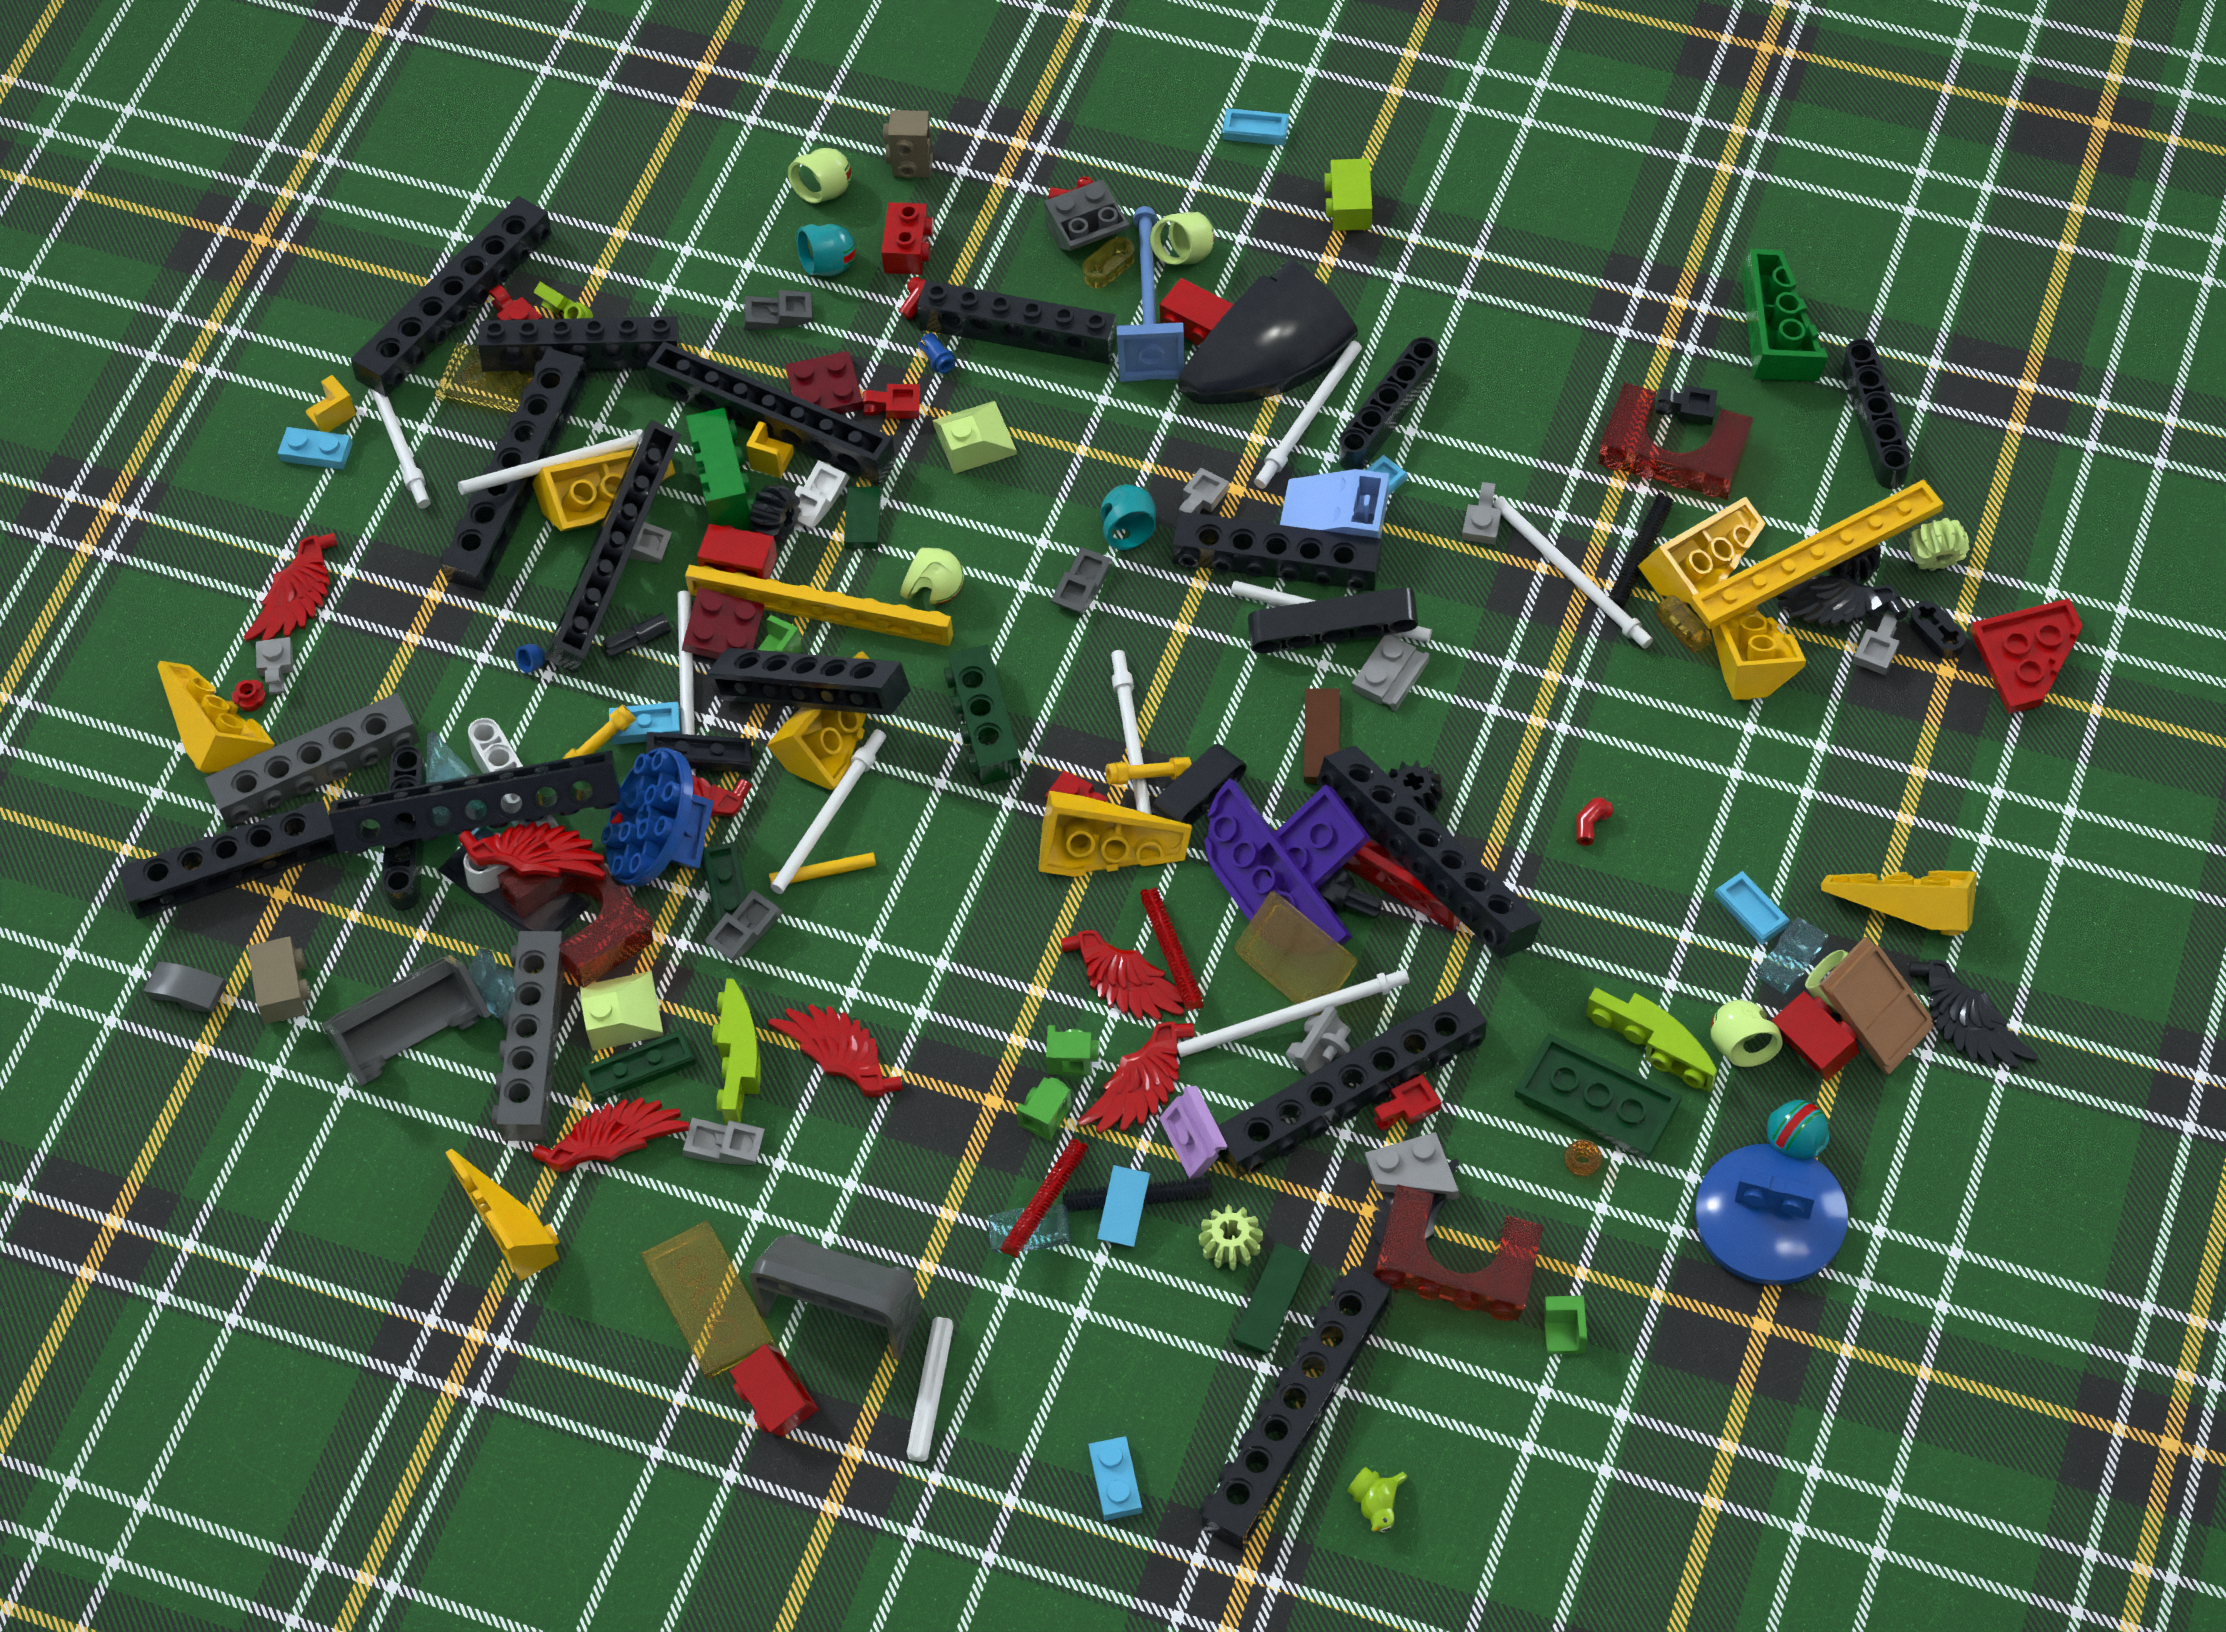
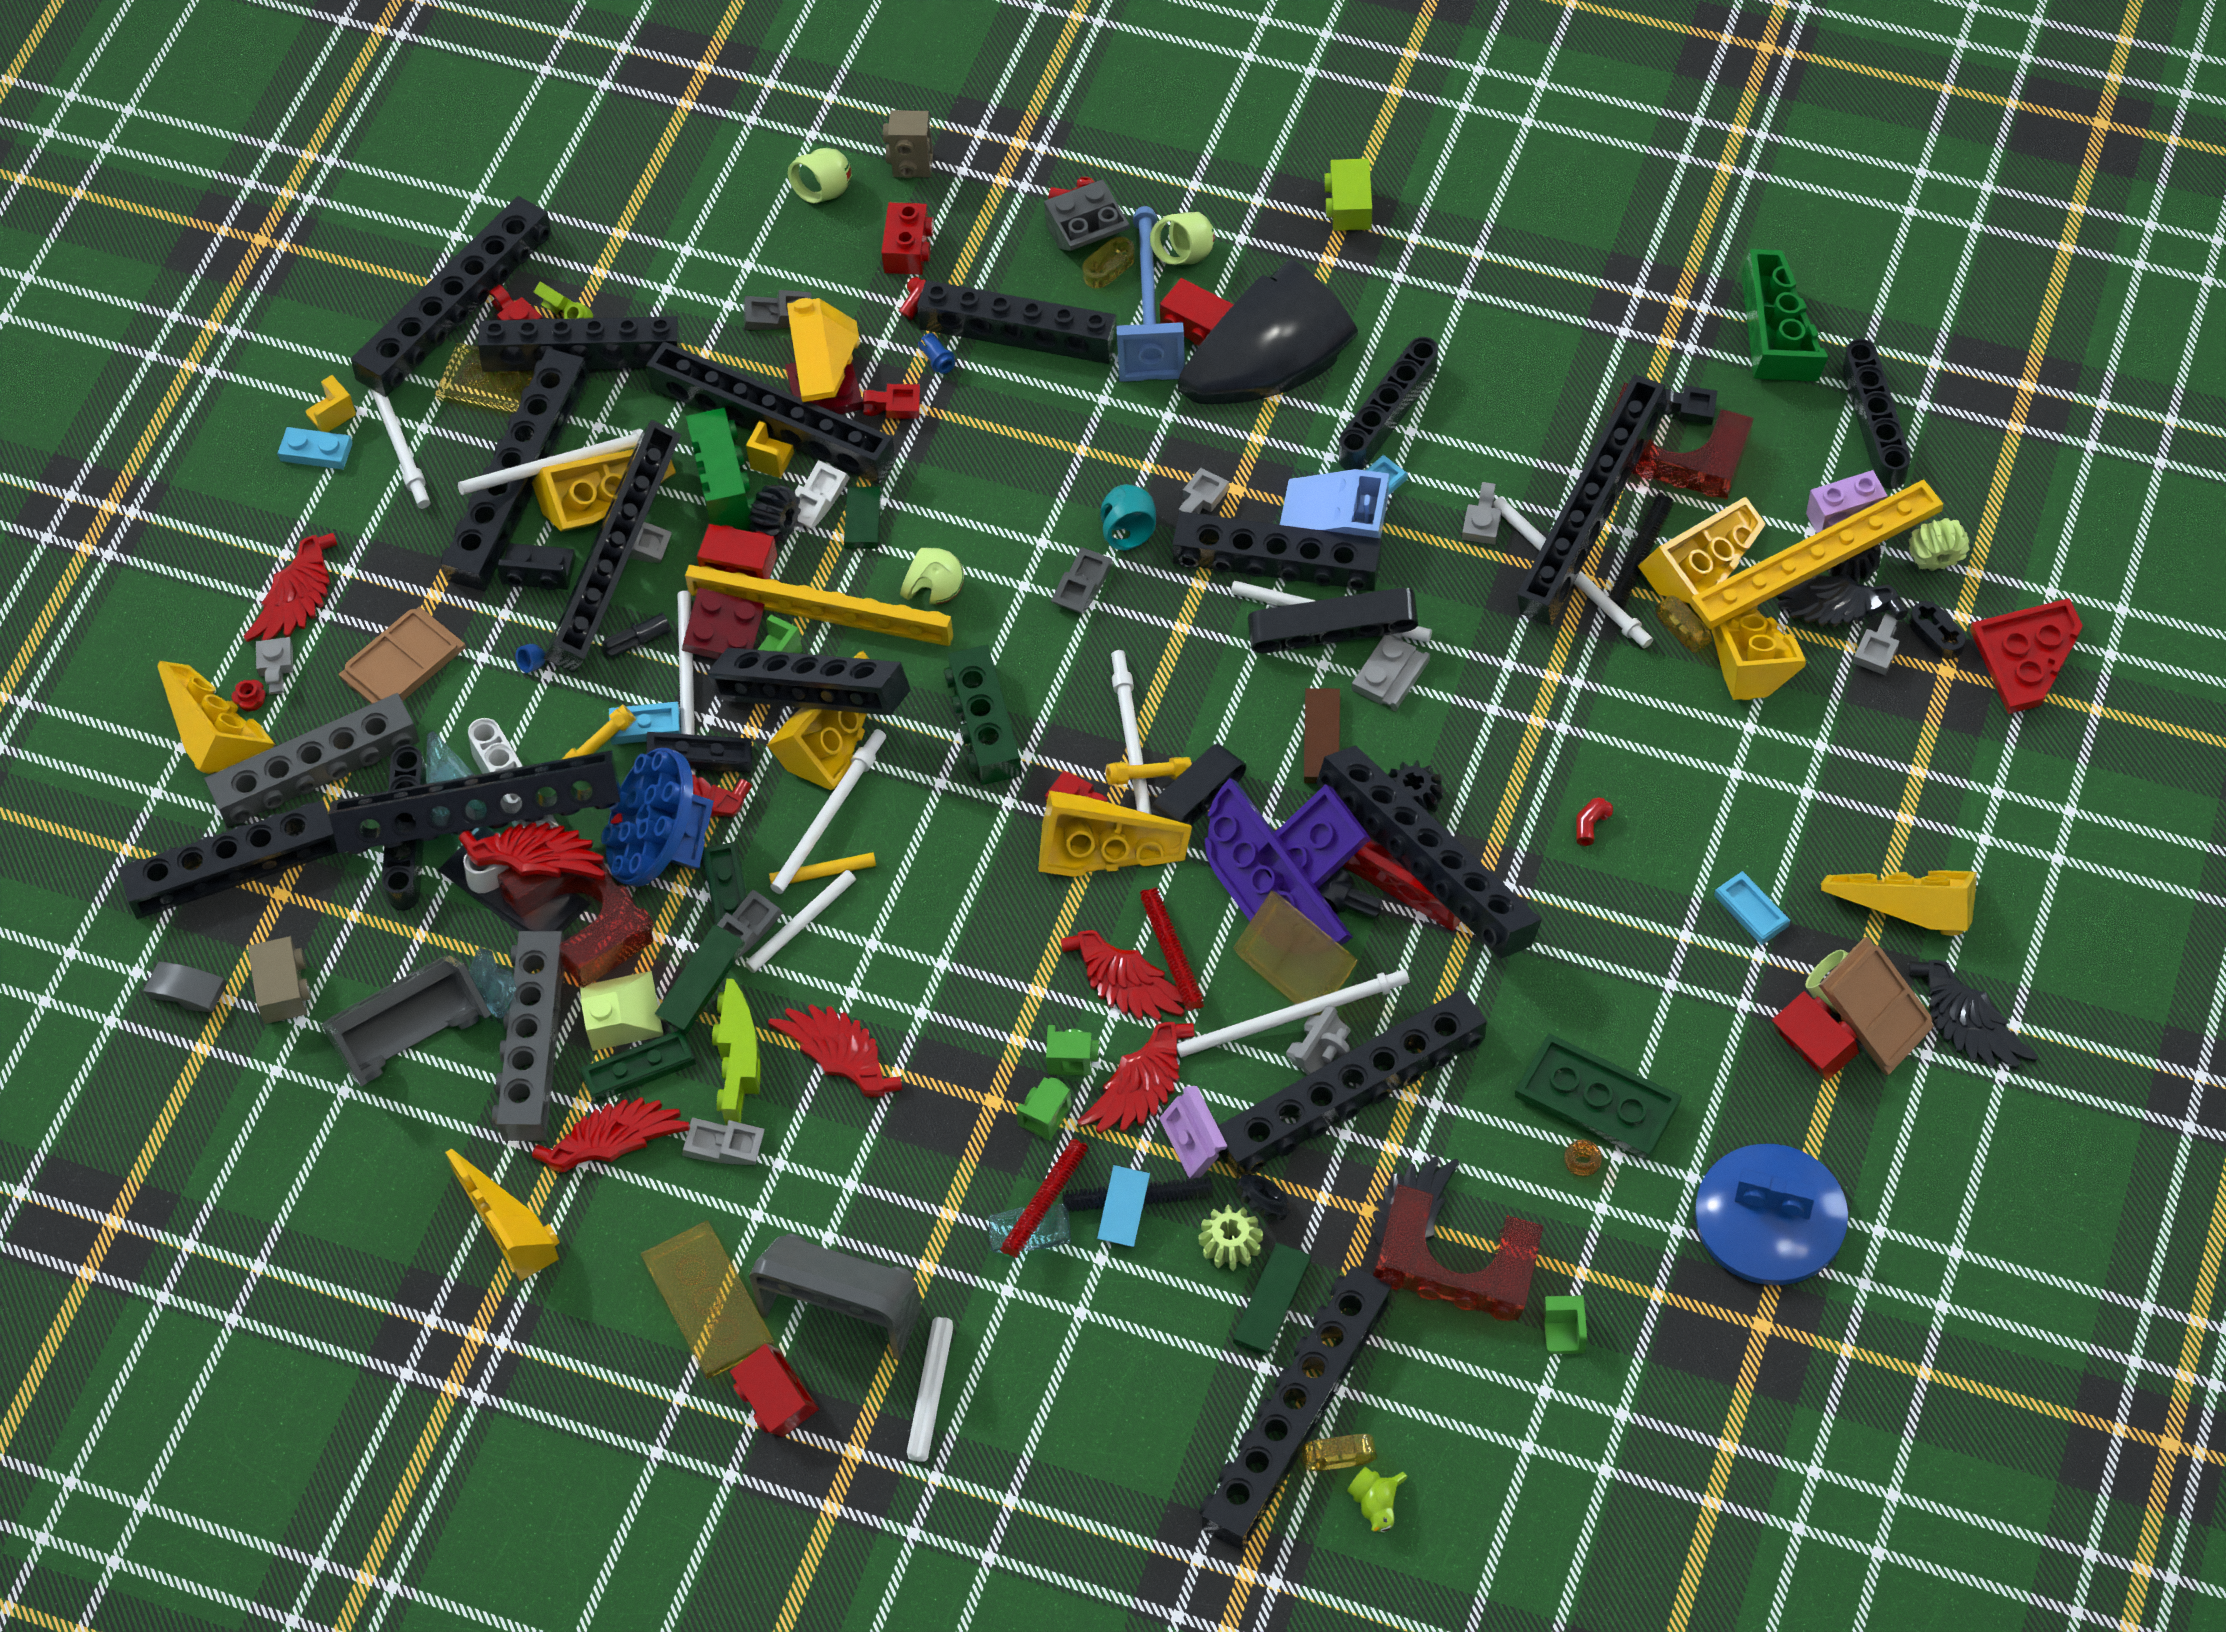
(401, 657): none -> medium nougat piece
(537, 566): none -> black bracket
(700, 979): none -> dark green tile
(800, 921): none -> white bar
(822, 346): none -> yellow wedge
(831, 248): teal helmet -> none
(974, 437): yellowish green slope -> none
(1115, 1478): medium azure plate -> none
(1255, 126): medium azure tile -> none
(1263, 1197): none -> black gear
(1278, 457): white bar -> none
(1339, 1452): none -> clear yellow beam
(1409, 1100): red plate -> none
(1414, 1164): light grey wing -> none
(1592, 500): none -> black brick
(1667, 1041): lime slope -> none
(1738, 1023): yellowish green helmet -> none
(1792, 955): clear light blue slope -> none
(1798, 1130): teal helmet -> none
(1843, 499): none -> lavender brick

